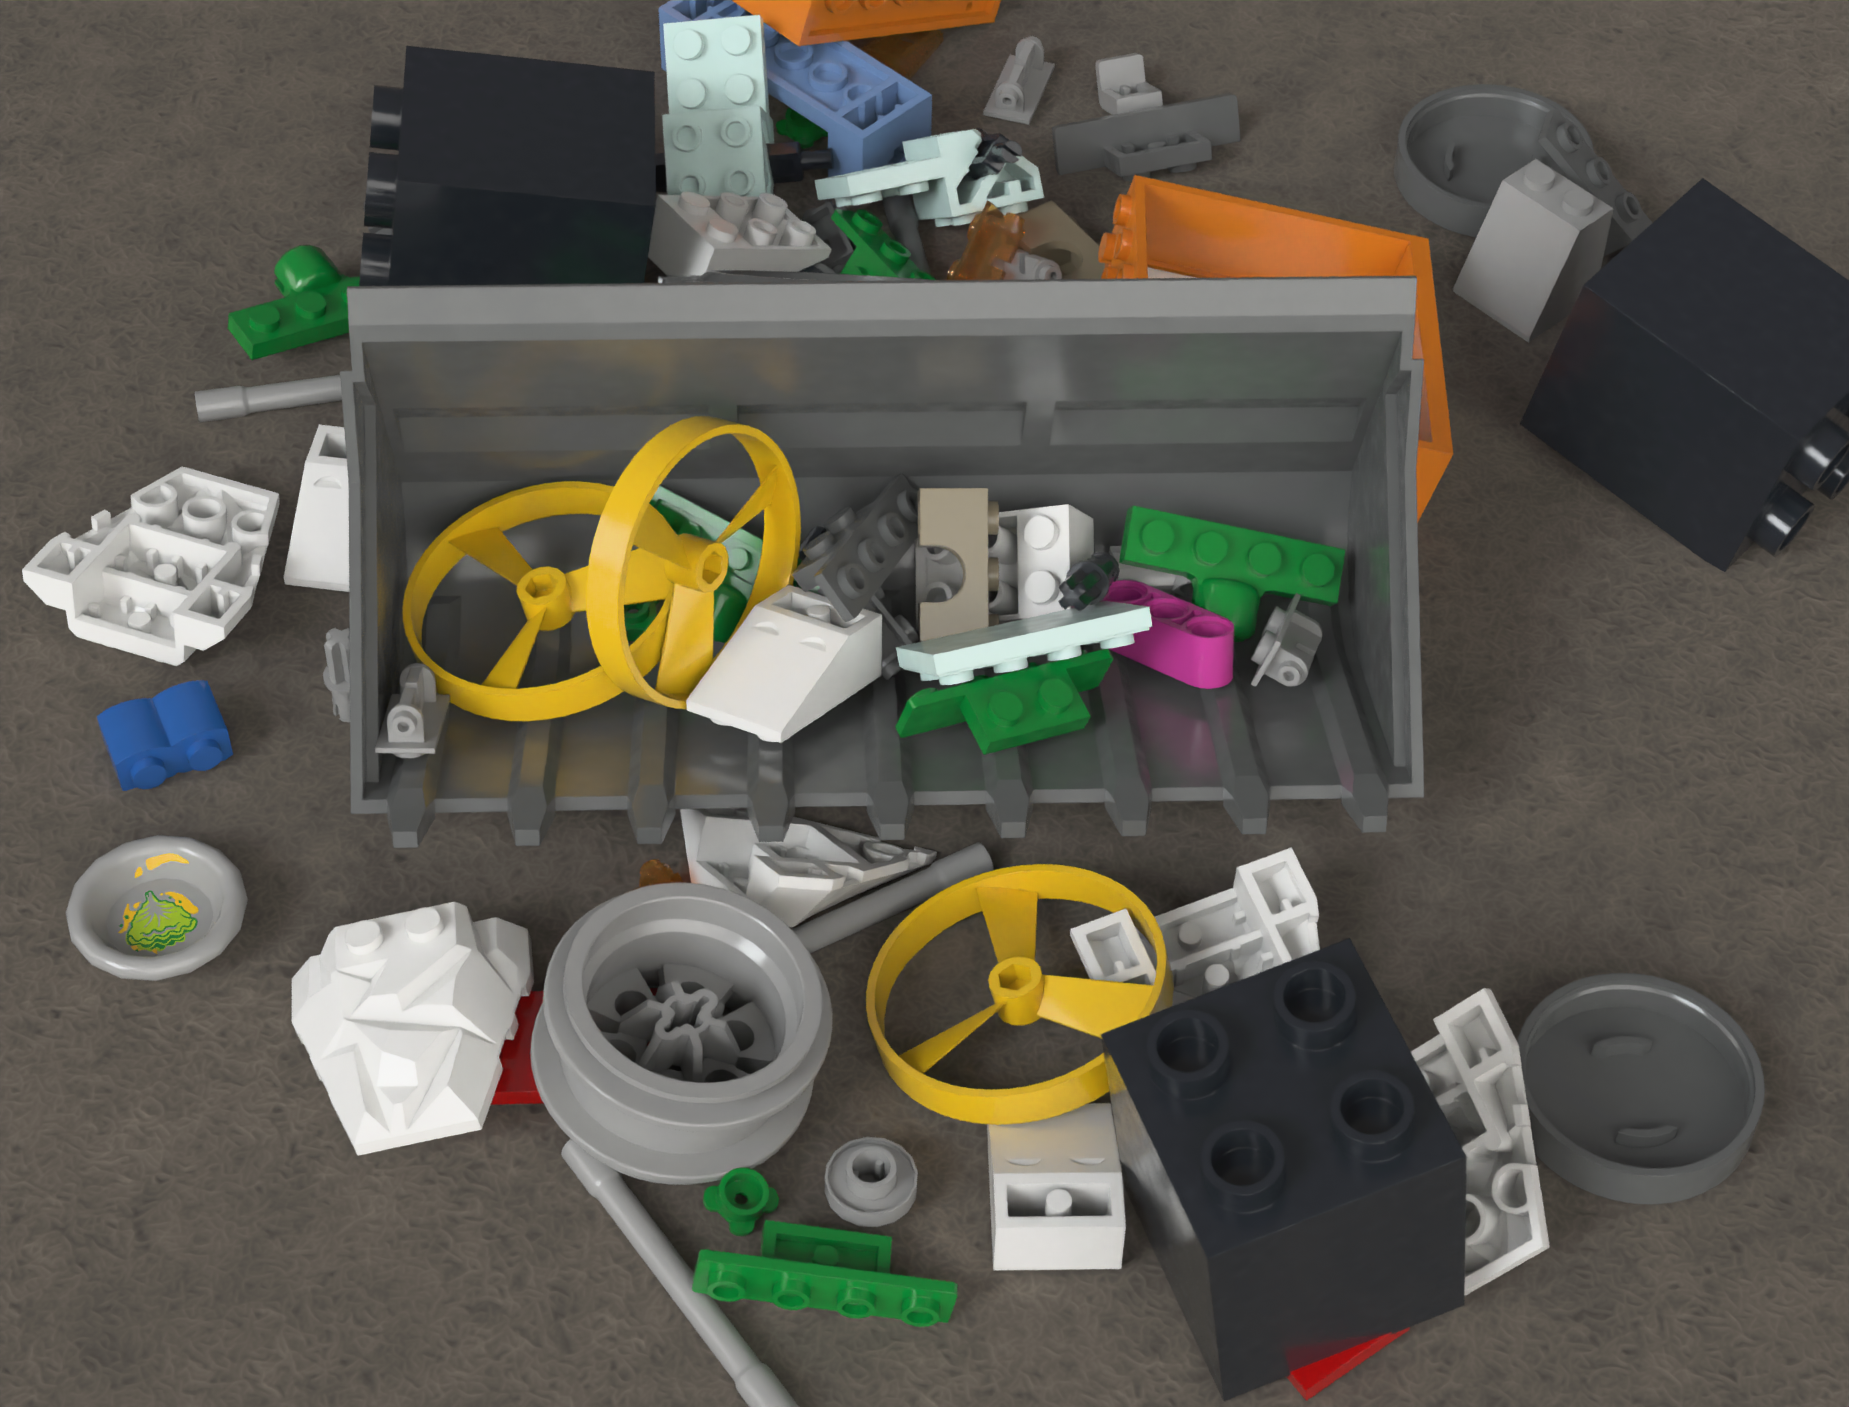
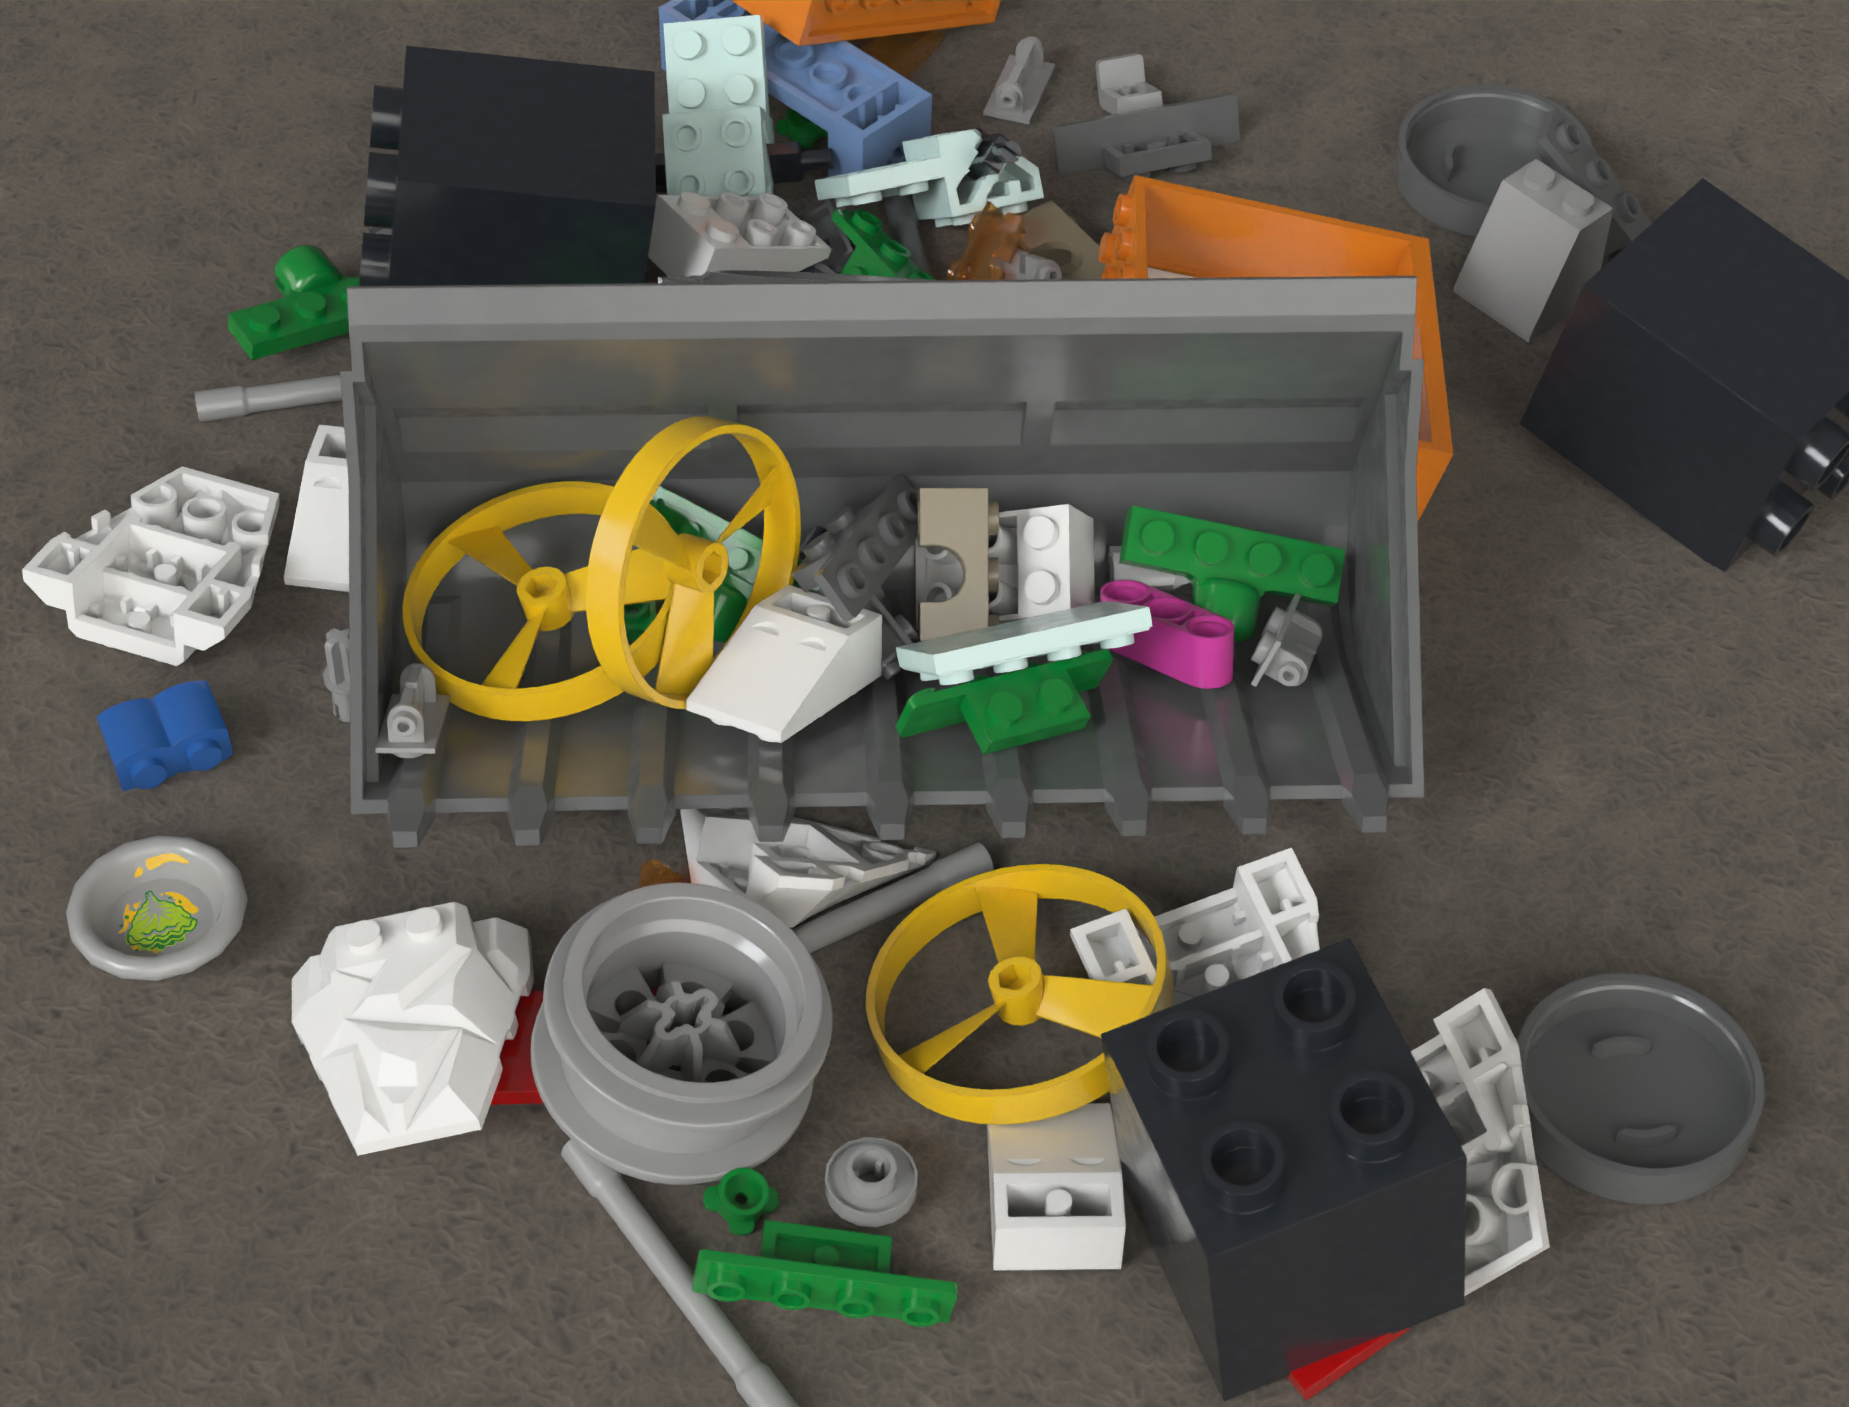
(1089, 581): black axle -> none

